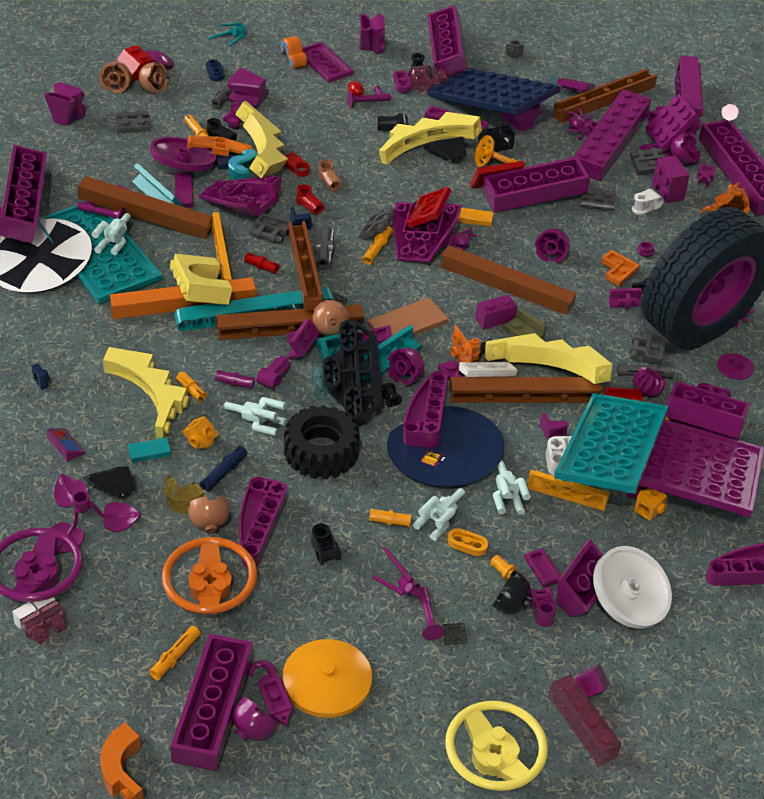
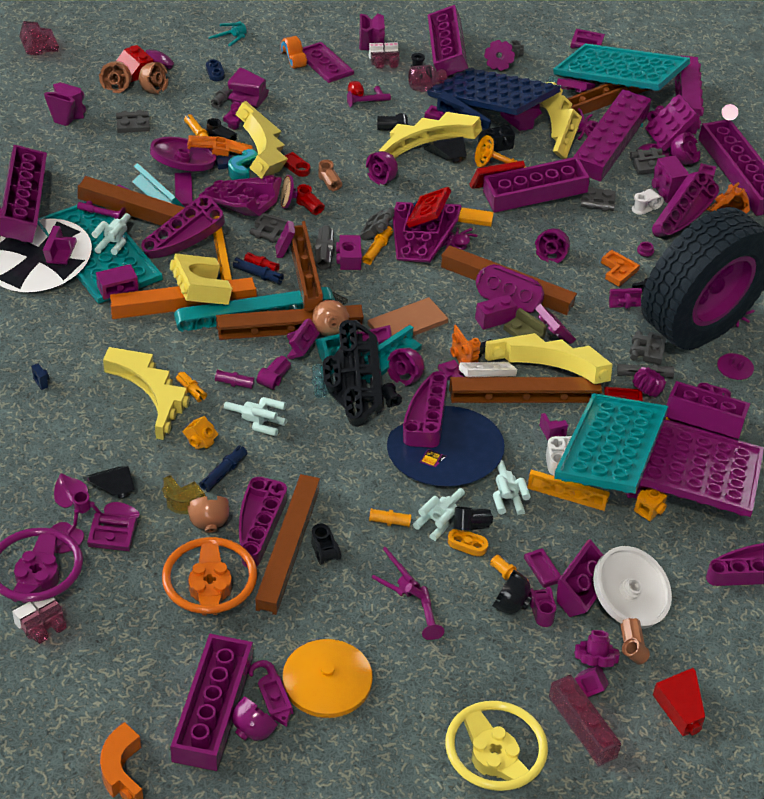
(37, 39): none -> clear pink brick
(58, 248): none -> magenta panel
(64, 443): magenta slope -> none
(111, 537): none -> magenta plate
(117, 280): none -> magenta brick
(149, 450): teal tile -> none
(169, 658): light orange pin -> none
(191, 230): none -> magenta beam
(263, 272): none -> dark blue pin
(285, 239): none -> magenta tile
(287, 191): none -> piece
(287, 544): none -> dark orange tile
(297, 219): dark blue panel -> none
(321, 460): black tyre -> none
(349, 252): none -> magenta brick
(382, 57): none -> clear pink hips
(382, 167): none -> magenta cylinder
(402, 81): magenta plate -> none
(448, 103): none -> dark blue slope
(454, 634): clear smoke tile -> none
(468, 518): none -> black piece
(499, 281): none -> magenta tile
(507, 55): none -> magenta plant
(554, 324): none -> magenta plate
(563, 122): none -> light yellow arch
(583, 36): none -> magenta plate
(597, 650): none -> magenta plant
(622, 66): none -> teal plate
(633, 640): none -> nougat piece
(682, 701): none -> red slope
(687, 204): none -> magenta beam

